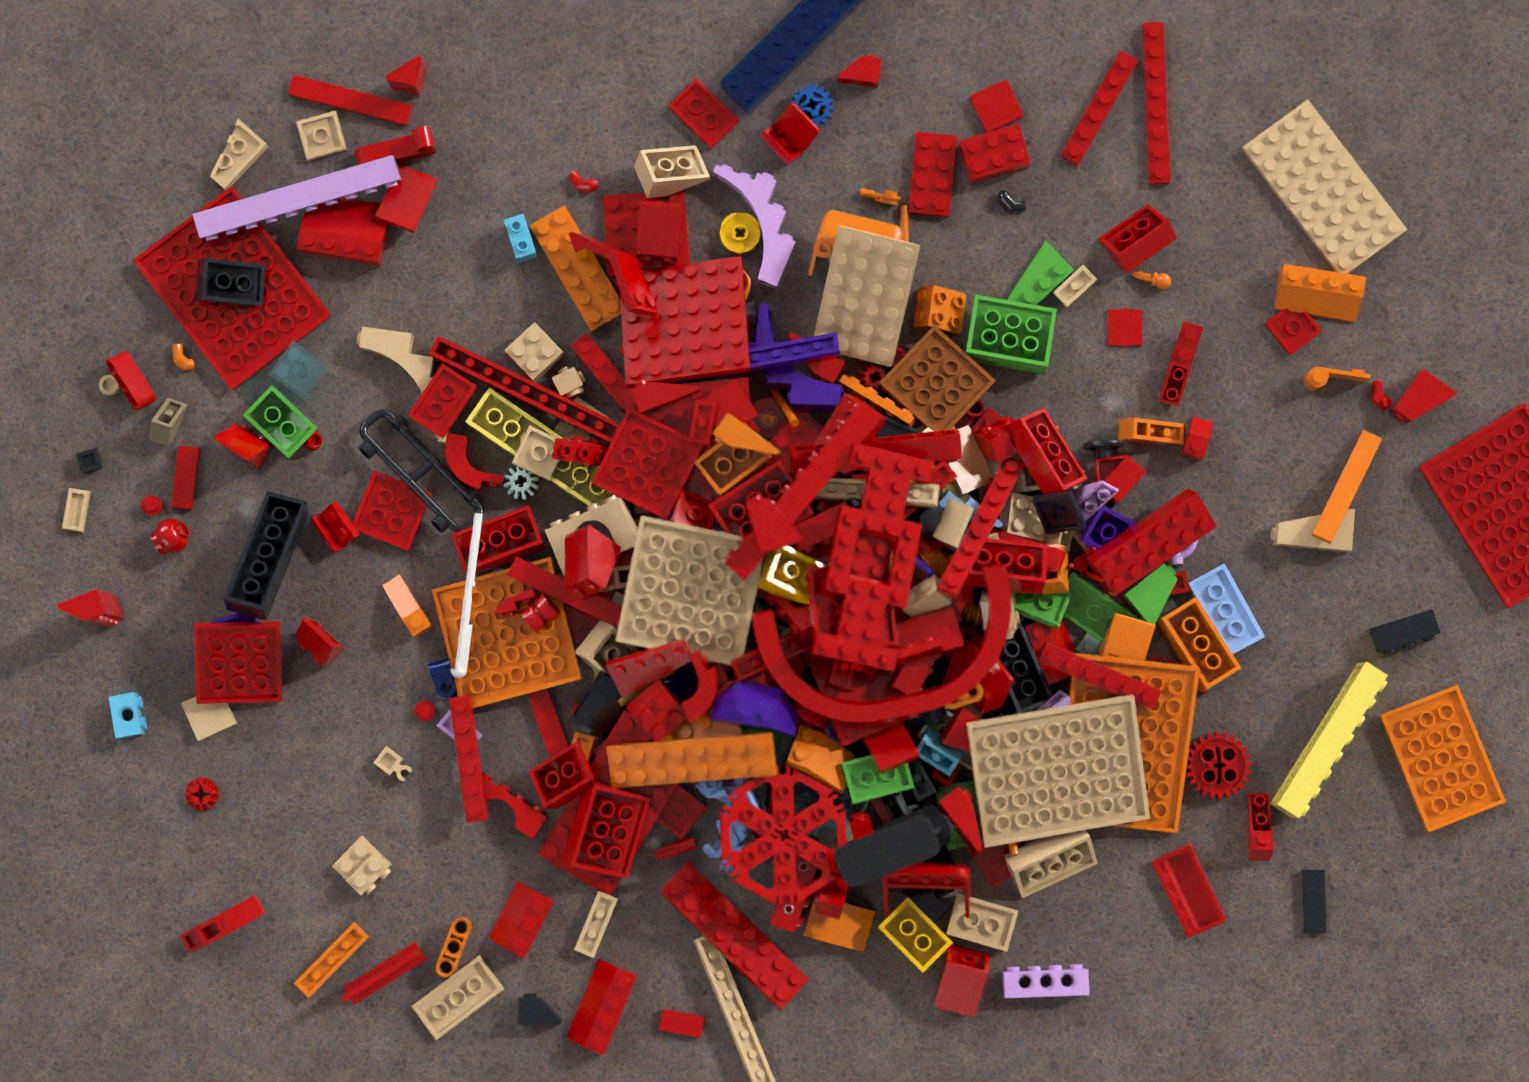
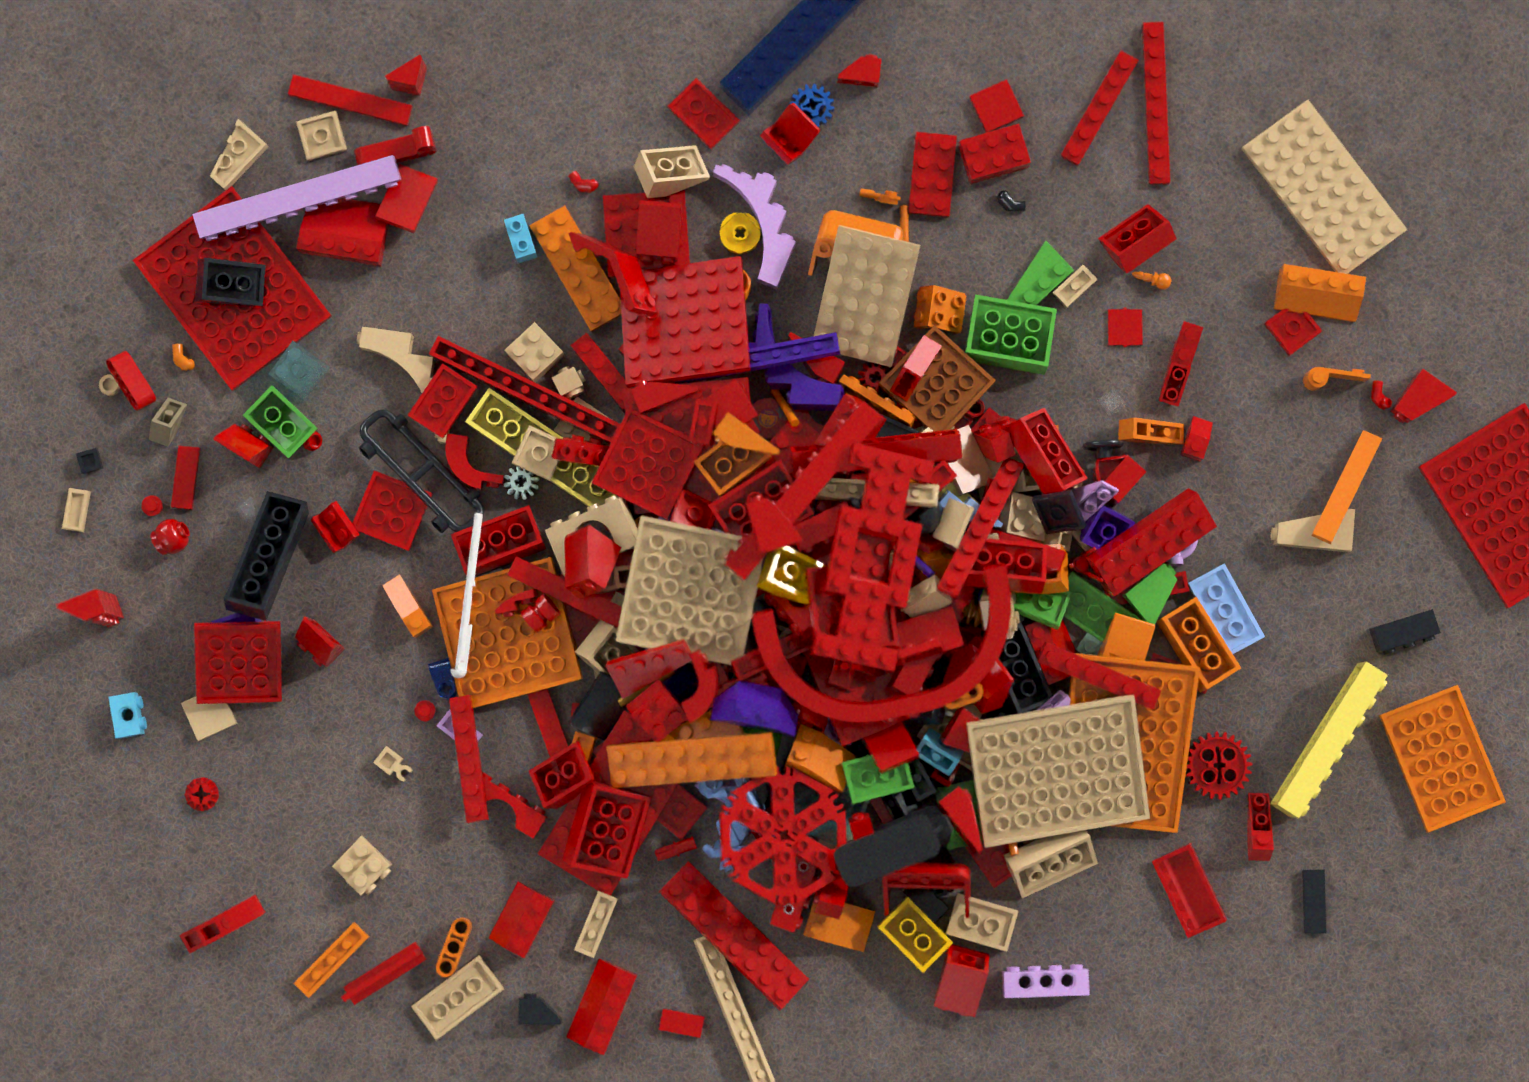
(915, 368): none -> slope

